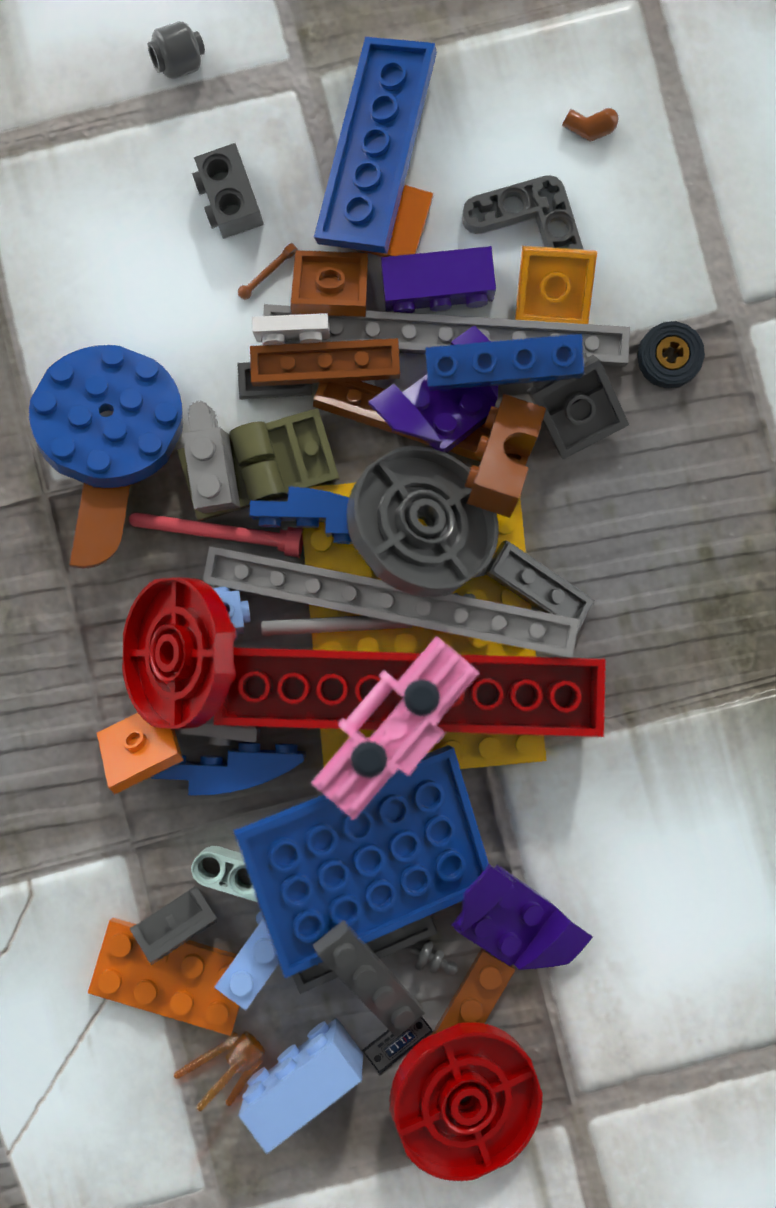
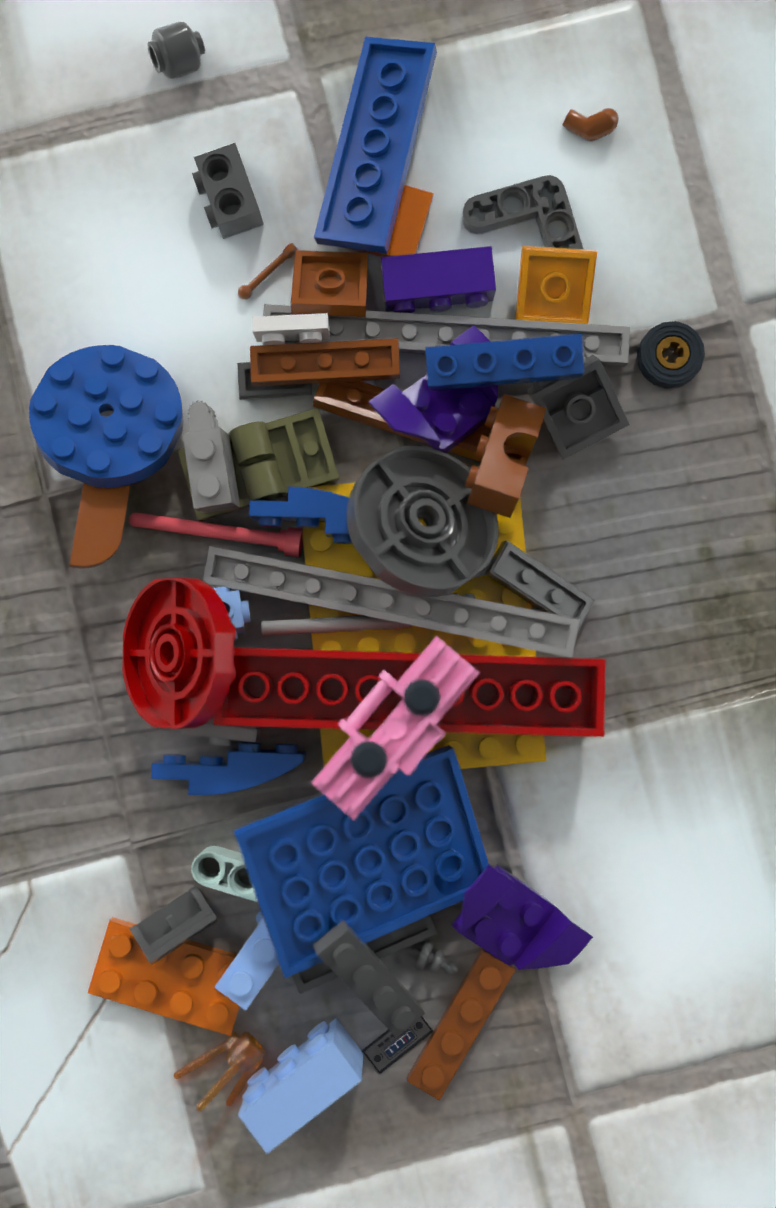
(136, 751): orange plate -> none
(474, 1136): red piece -> none

